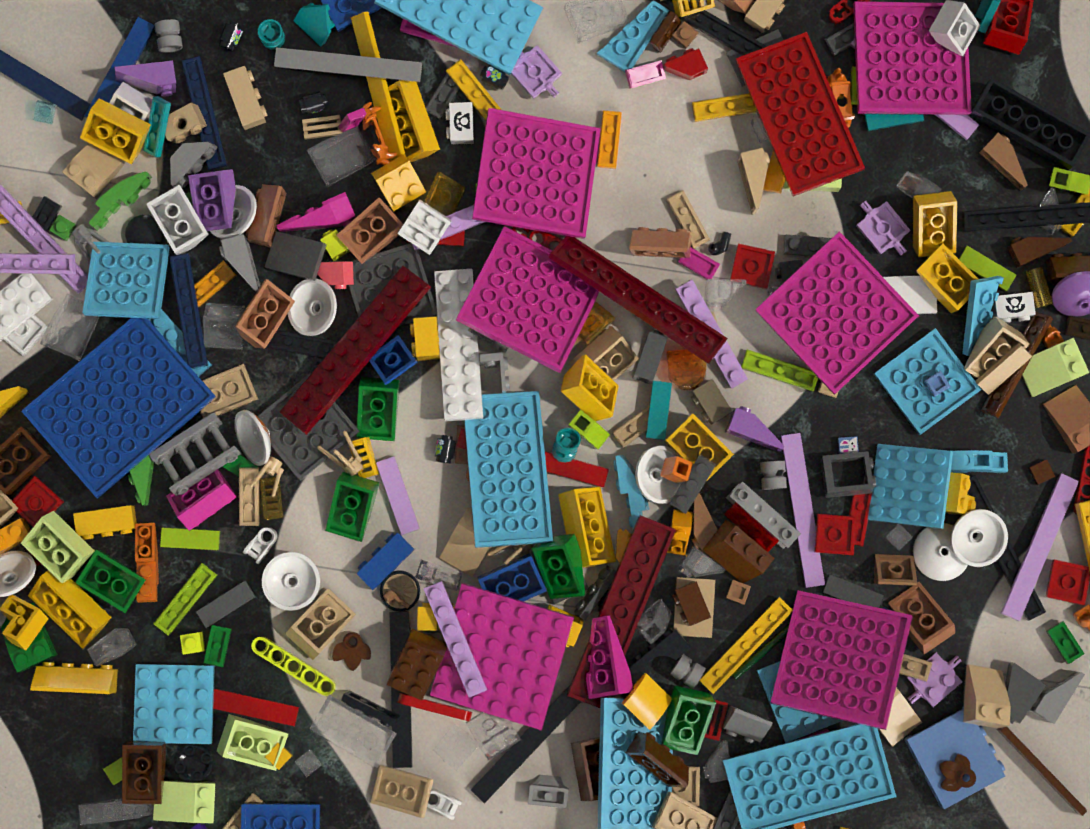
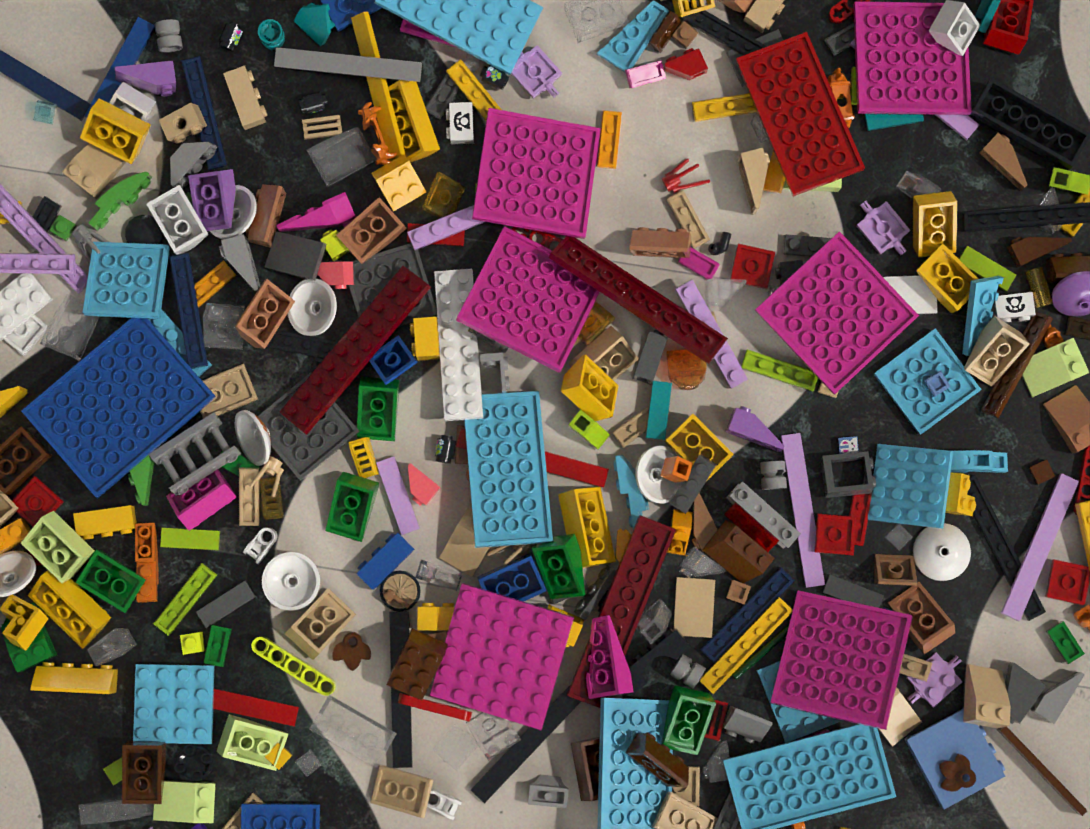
(158, 120): teal tile -> none
(349, 465): tan plant -> none
(352, 120): dark pink tile -> none
(370, 708): black plate -> none
(421, 486): none -> coral slope
(424, 227): white slope -> none
(455, 639): lavender plate -> none
(566, 445): teal wheel -> none
(647, 701): yellow slope -> none
(672, 179): none -> red plant
(692, 604): reddish brown brick -> none
(711, 402): dark tan brick -> none
(747, 614): none -> dark blue tile
(988, 544): white dish -> none
(1003, 368): tan tile -> none

